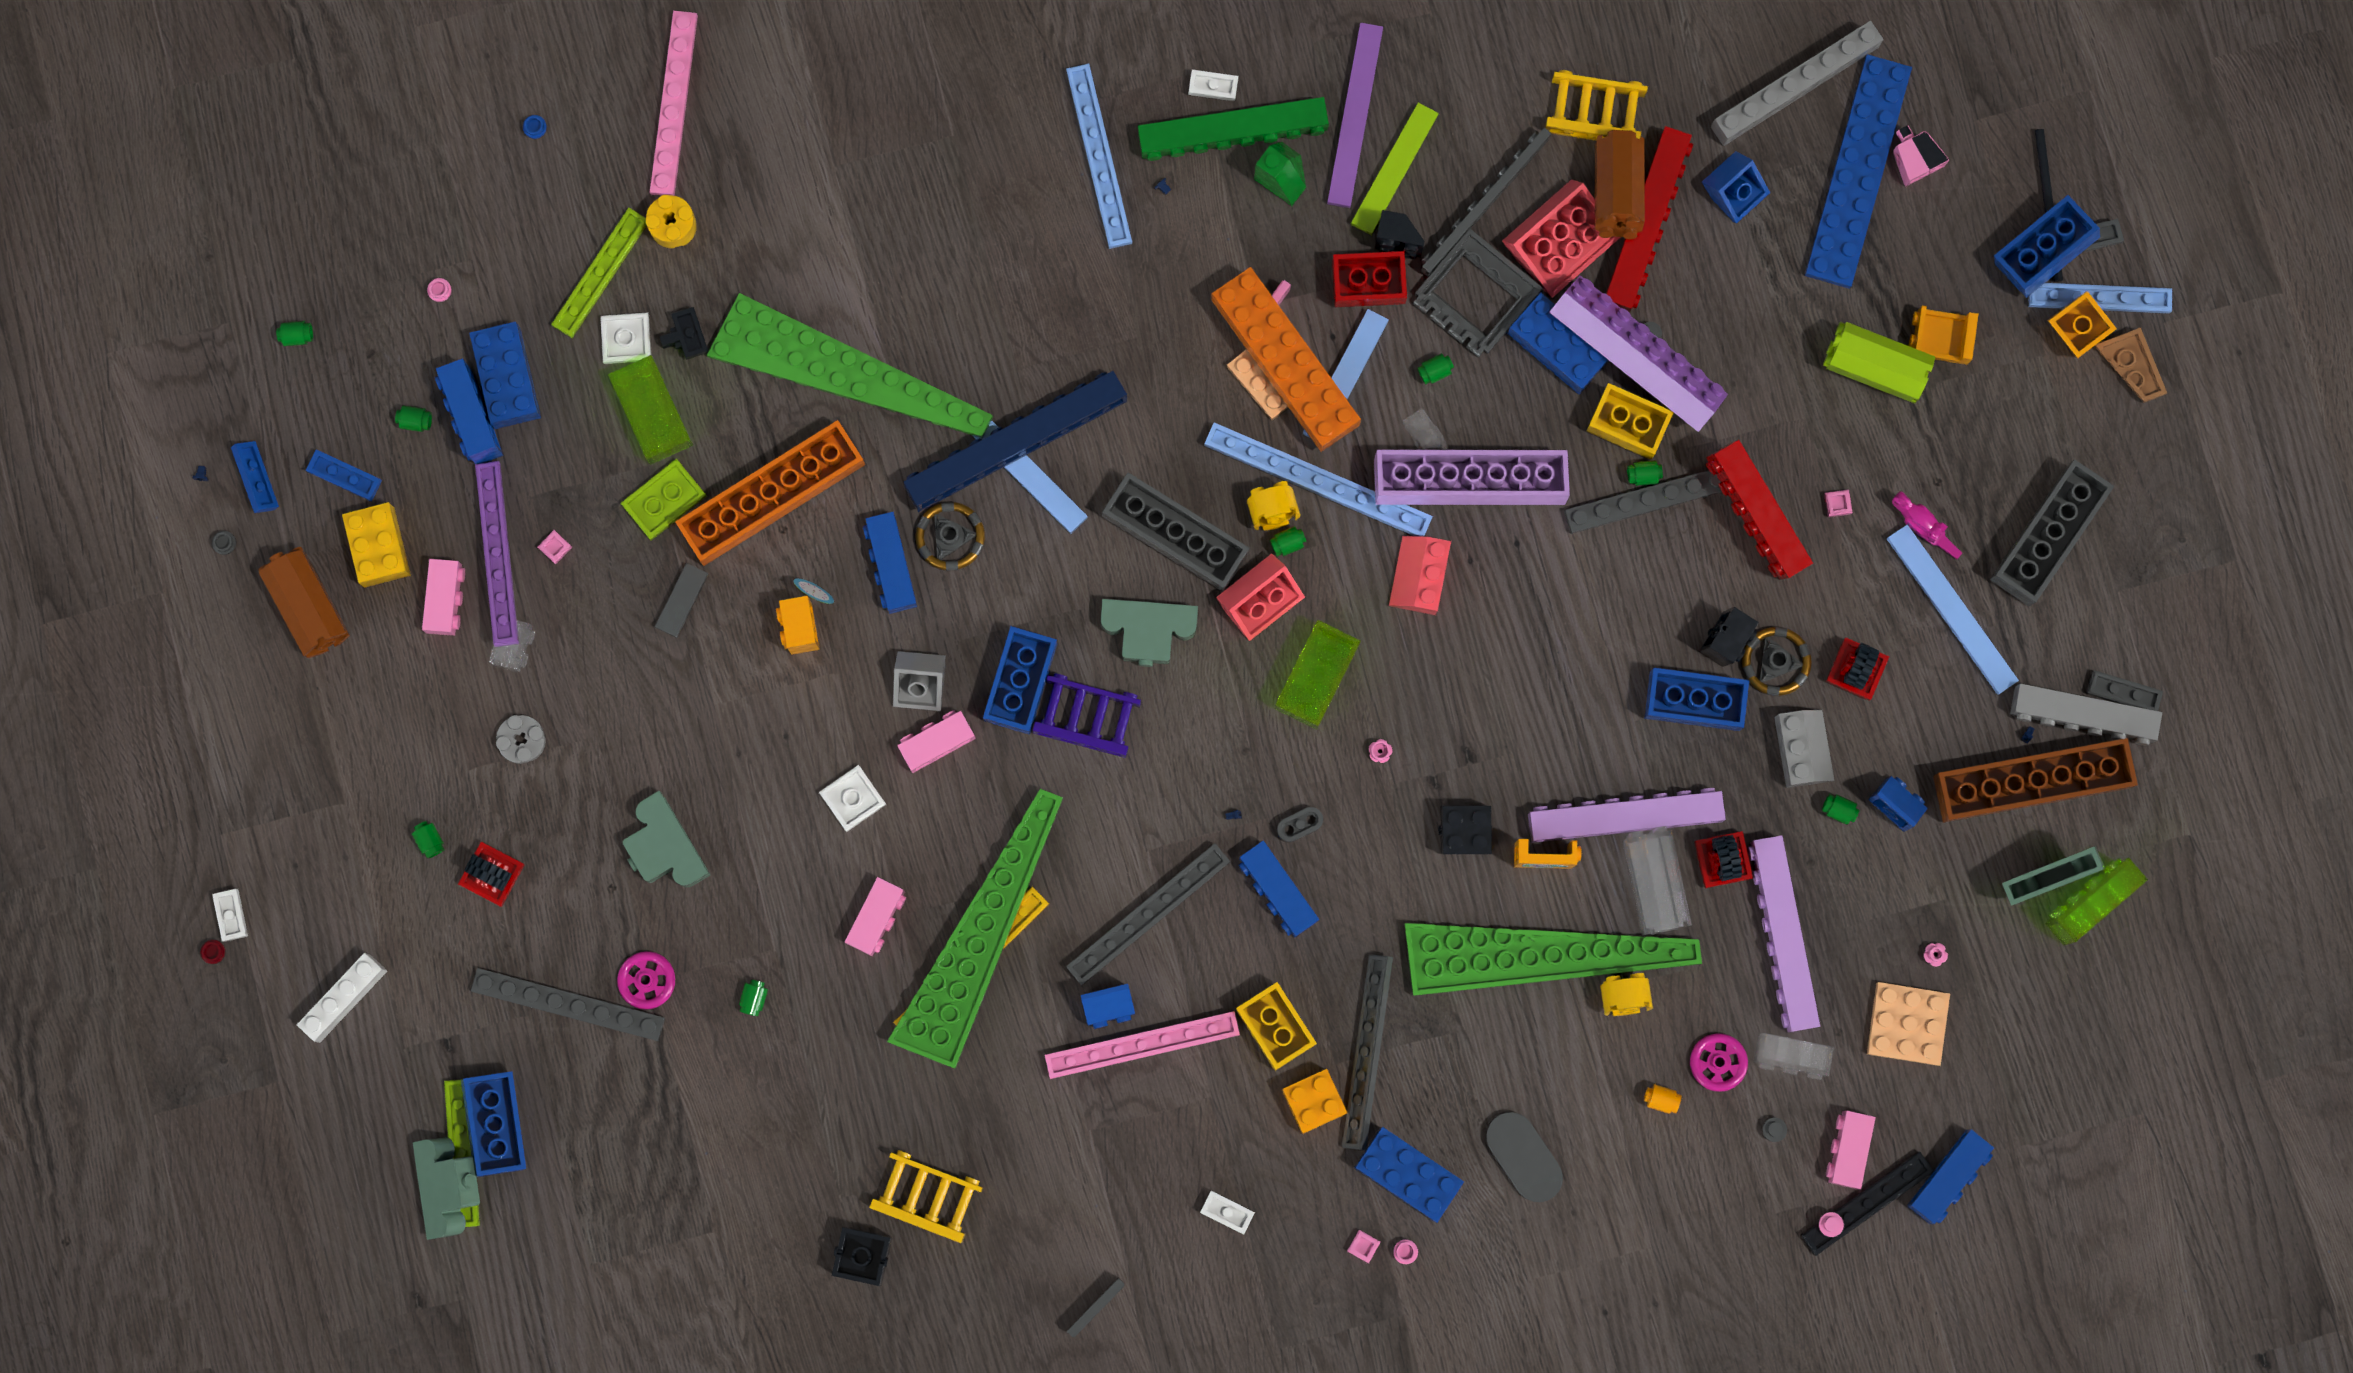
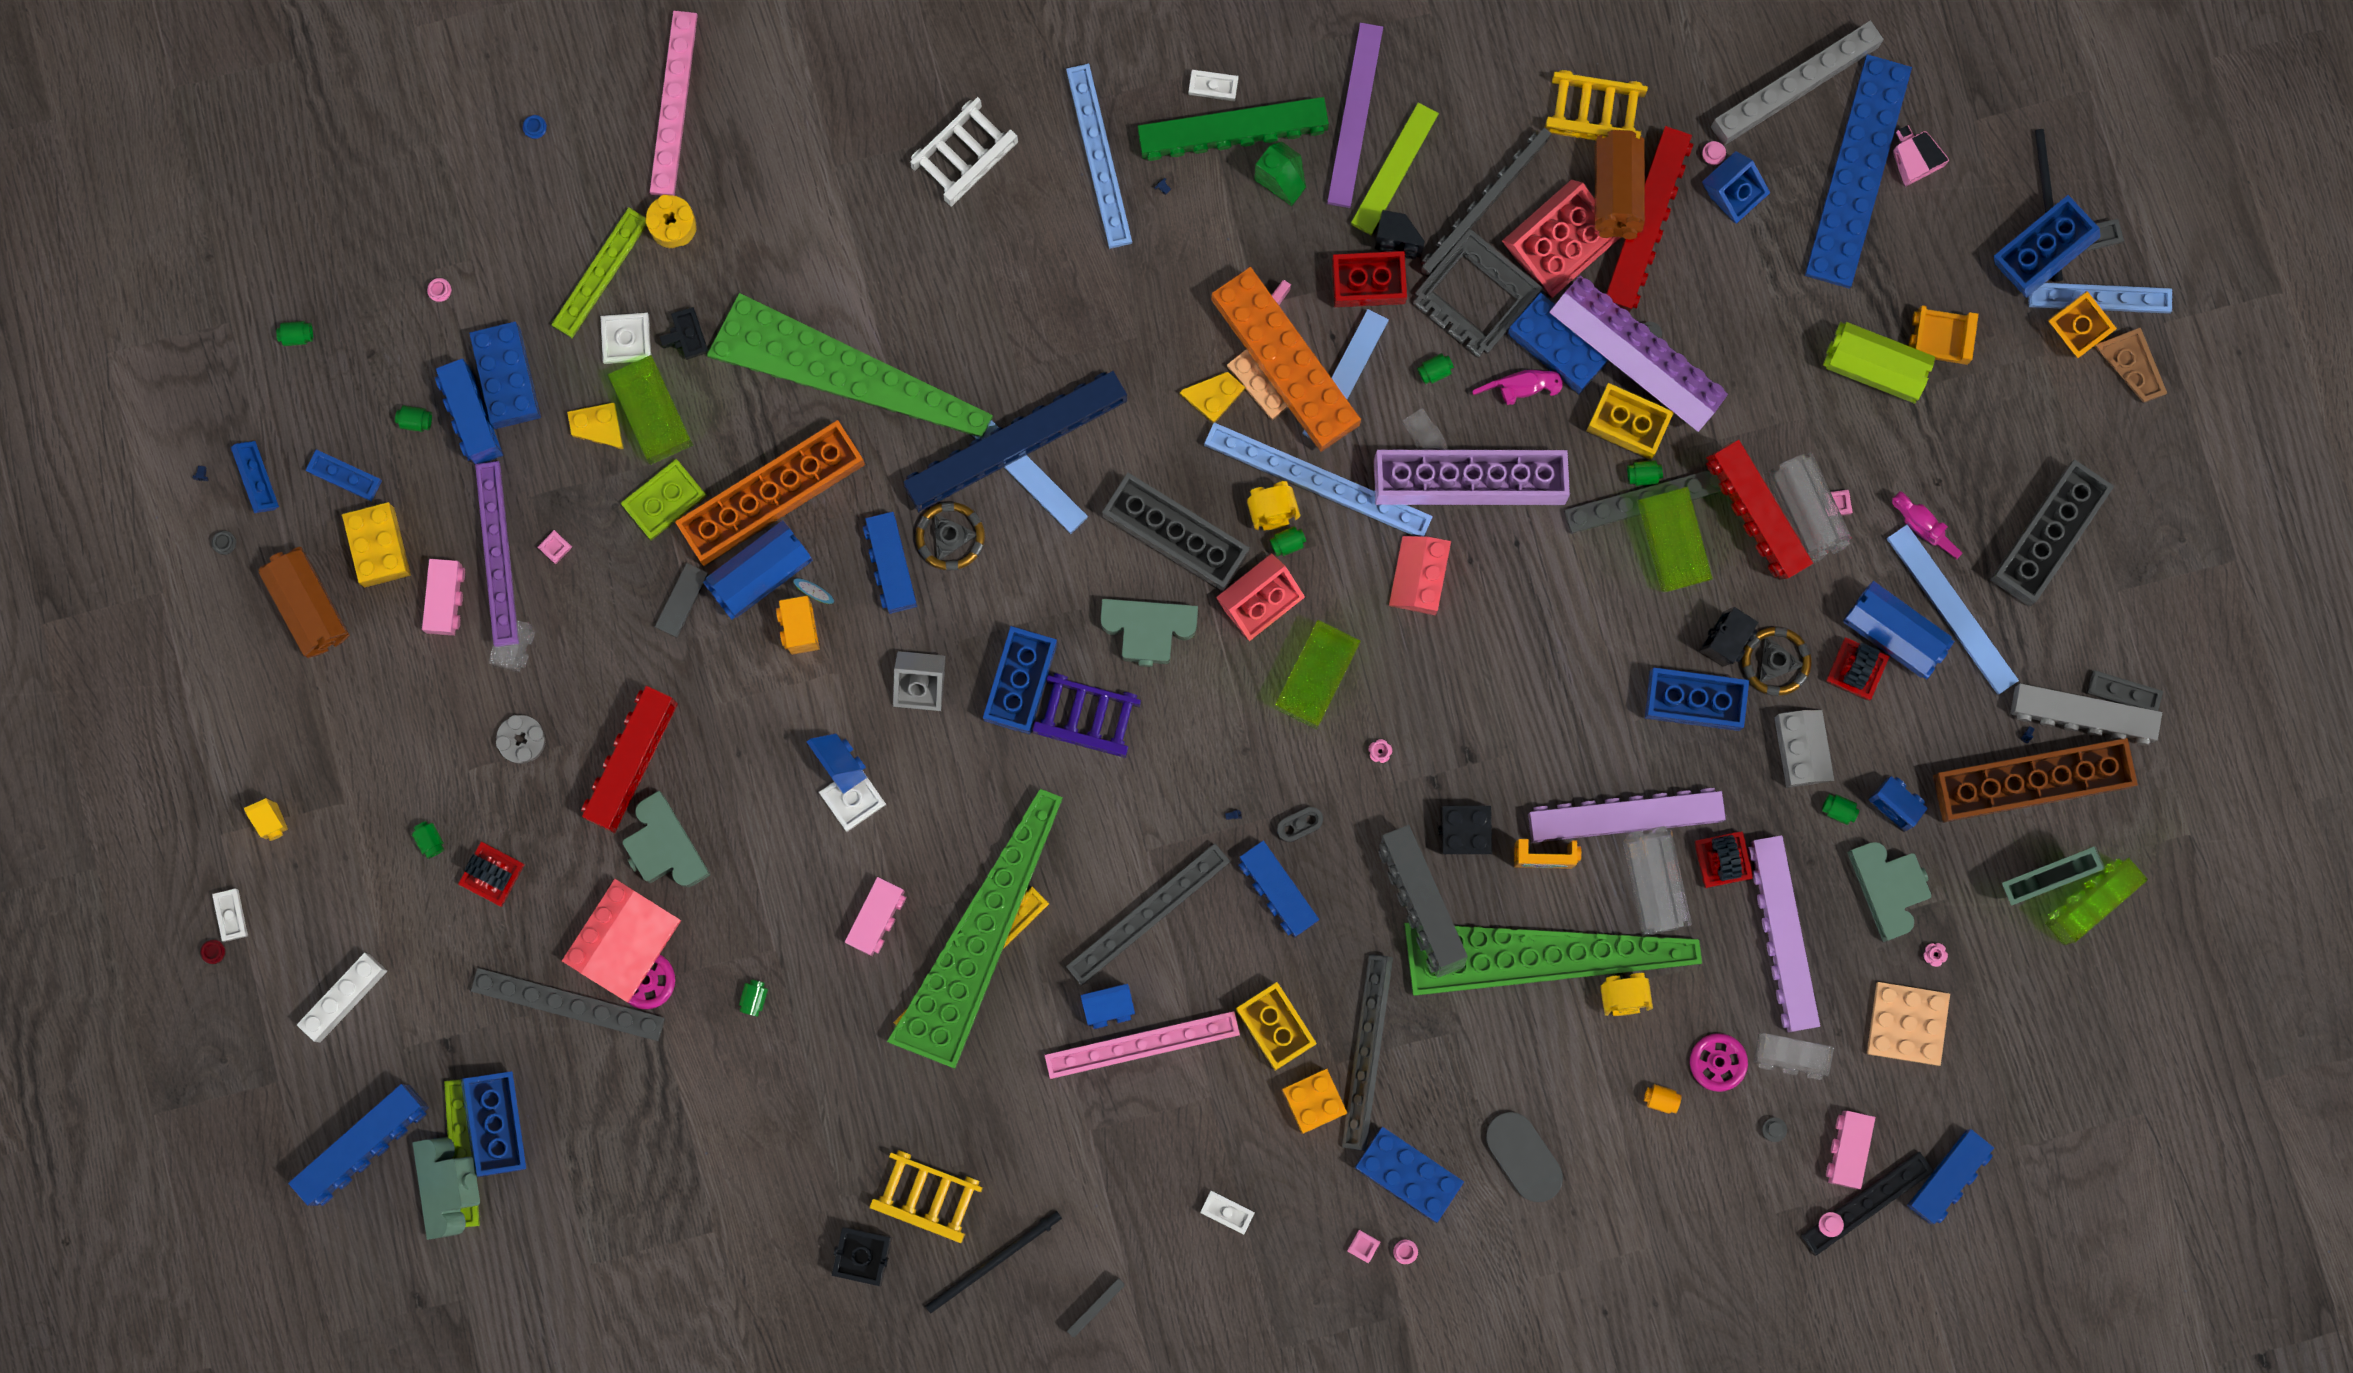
(266, 819): none -> yellow slope
(359, 1145): none -> blue brick
(597, 424): none -> yellow wing
(621, 940): none -> coral slope
(630, 759): none -> red brick
(757, 570): none -> blue brick
(838, 761): none -> blue slope
(936, 740): bright pink brick -> none
(970, 174): none -> white fence
(1045, 1224): none -> black bar
(1214, 395): none -> yellow wing
(1422, 901): none -> dark grey brick
(1524, 384): none -> dark pink animal
(1674, 539): none -> clear neon green brick
(1714, 153): none -> bright pink plate
(1809, 506): none -> clear brick
(1889, 887): none -> sand green brick
(1899, 630): none -> blue brick

